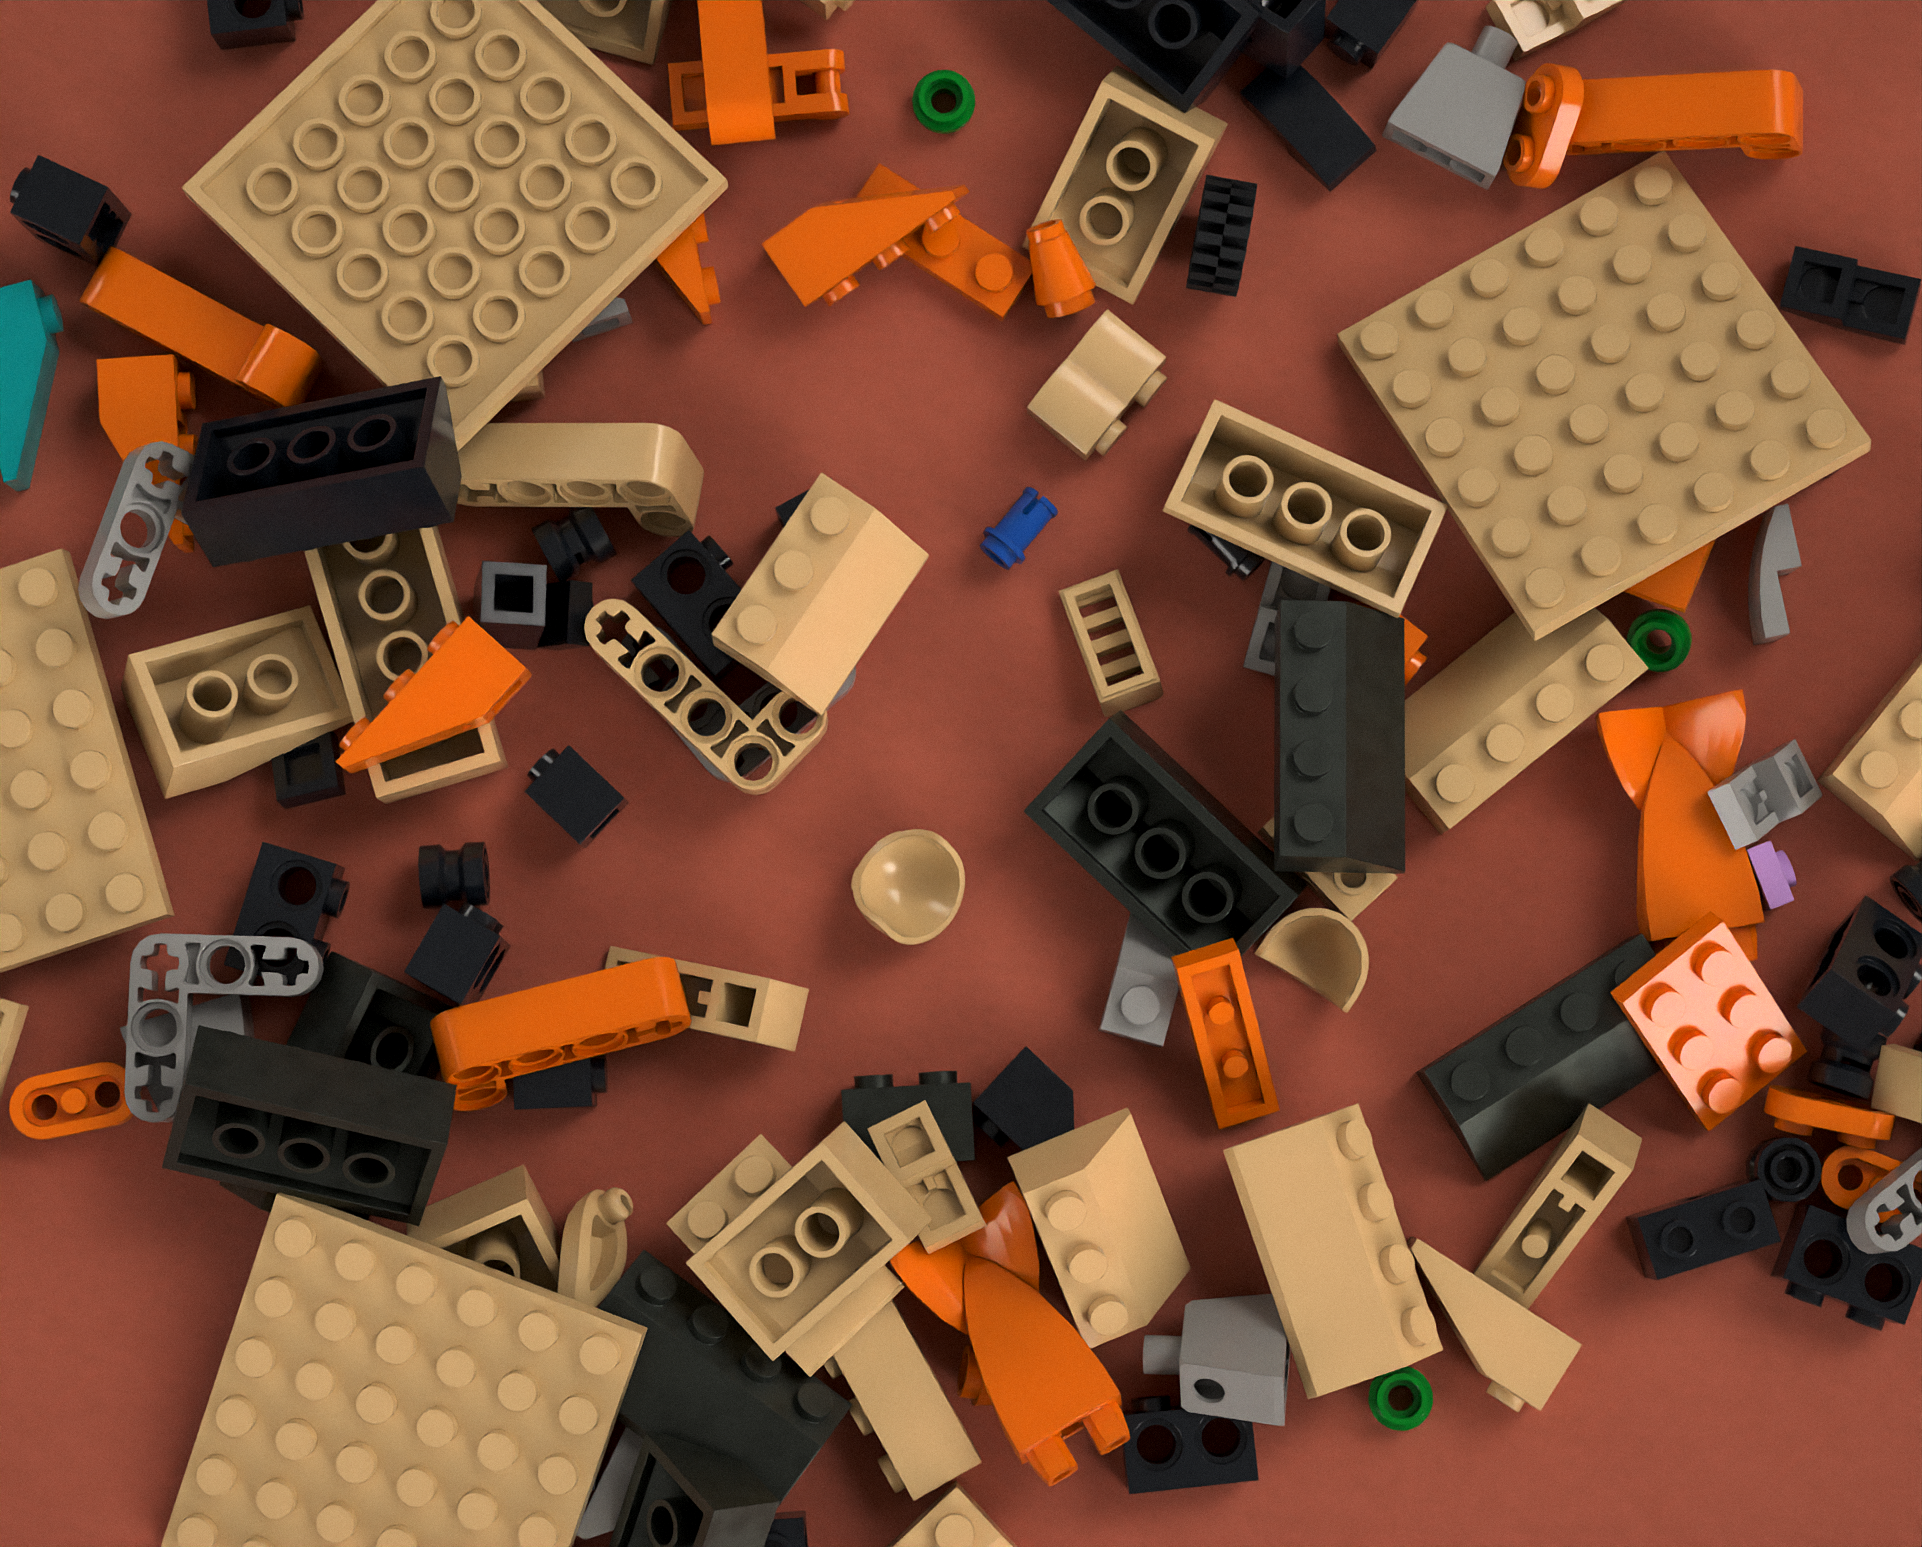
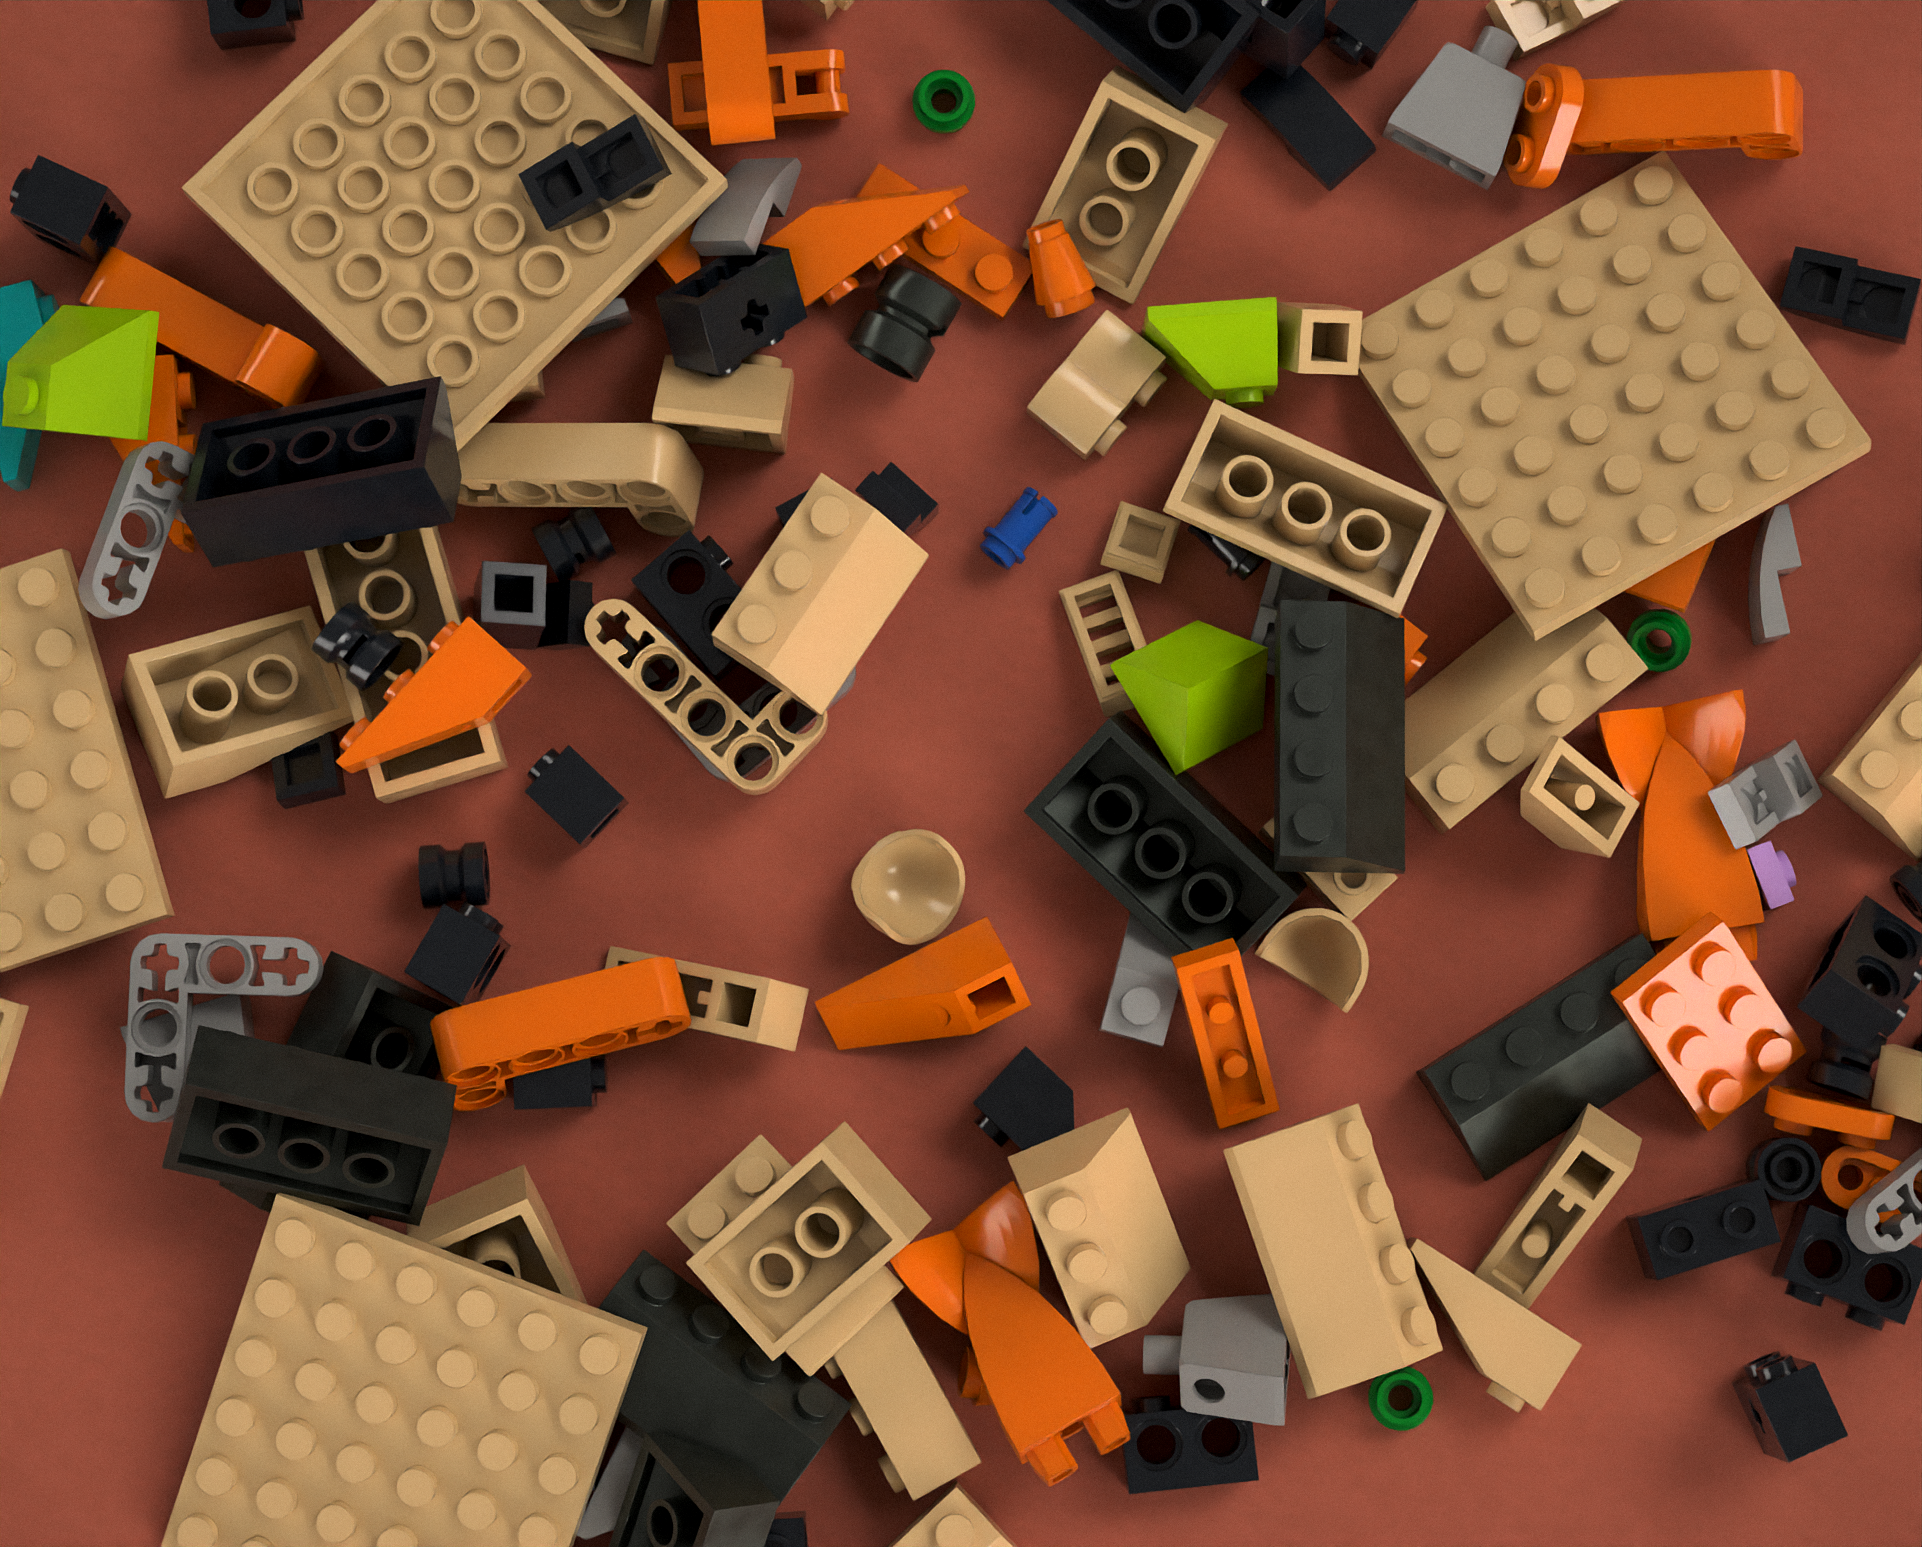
(76, 1098): orange plate -> none
(85, 374): none -> lime slope
(270, 911): black brick -> none
(357, 646): none -> black wheel
(594, 176): none -> black slope
(594, 1246): tan arm -> none
(730, 410): none -> tan slope
(731, 309): none -> black brick
(739, 215): none -> light grey slope
(878, 1100): pearl dark grey brick -> none
(899, 499): none -> black slope
(906, 319): none -> pearl dark grey wheel
(925, 1166): tan slope -> none
(930, 994): none -> orange slope
(1140, 542): none -> tan tile
(1196, 691): none -> lime slope
(1220, 346): none -> lime slope
(1221, 235): black tyre -> none
(1318, 338): none -> tan brick
(1575, 801): none -> tan slope
(1788, 1406): none -> black brick

